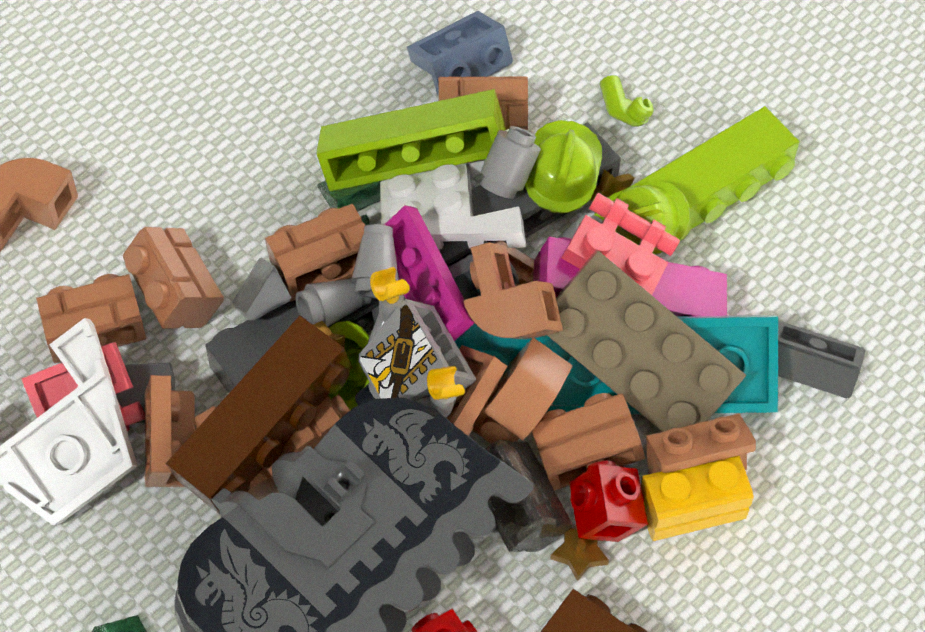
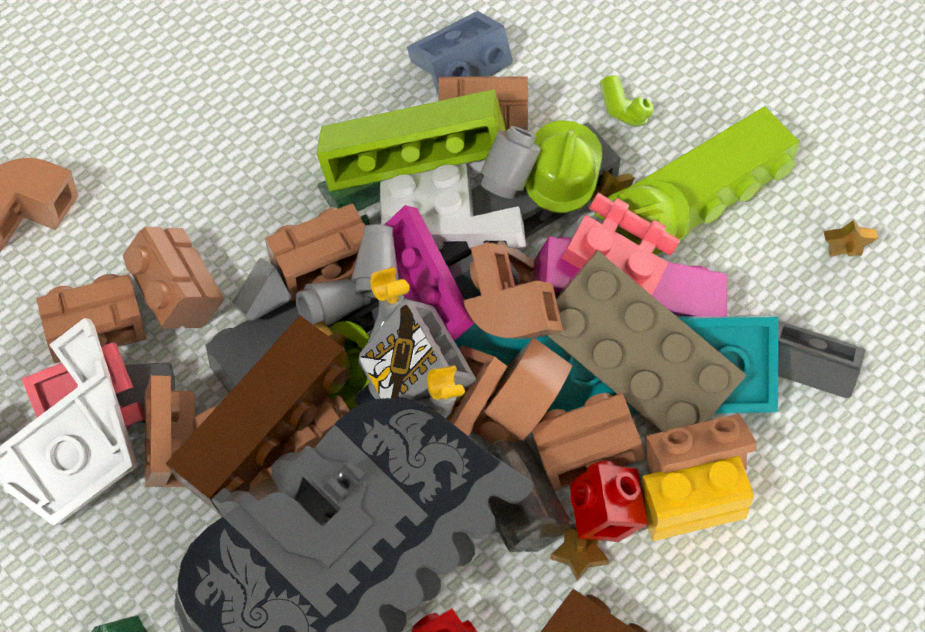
(849, 239): none -> pearl gold piece

